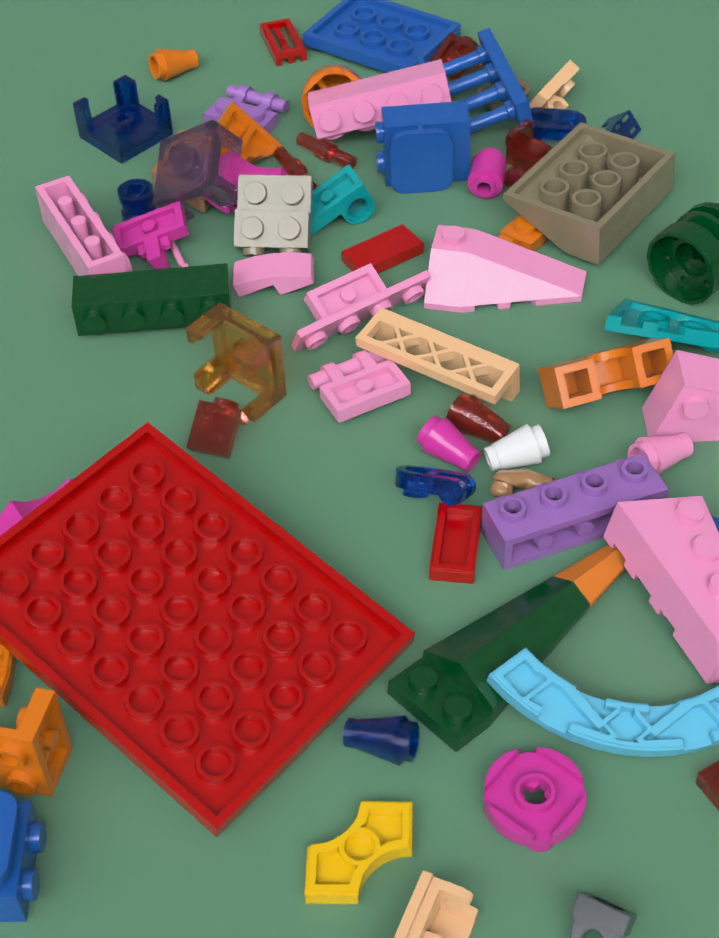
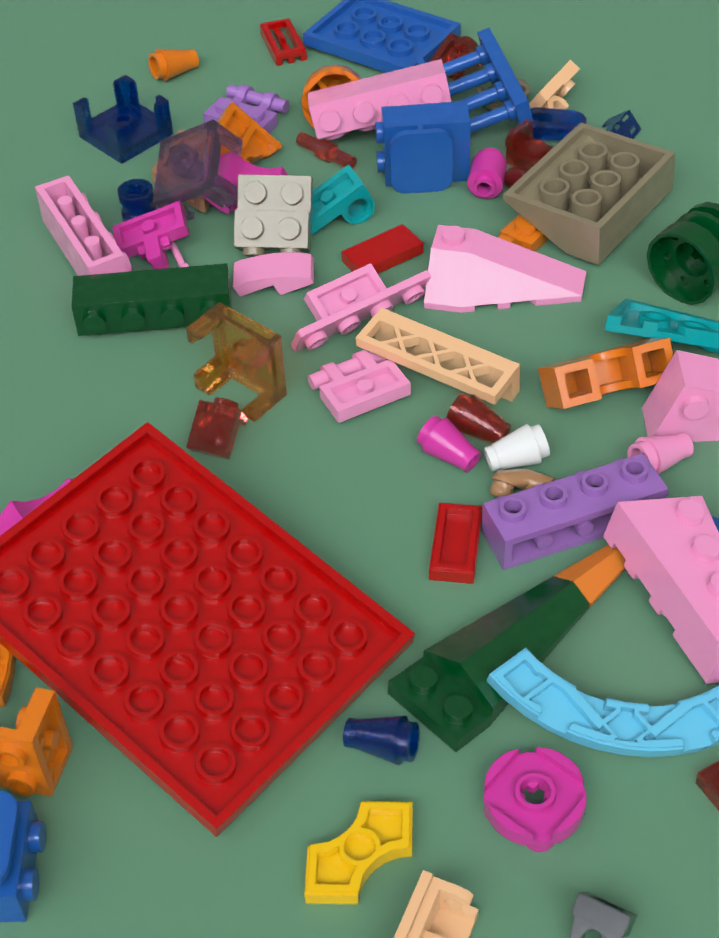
(292, 165): clear red bar -> none
(420, 481): clear blue plate -> none

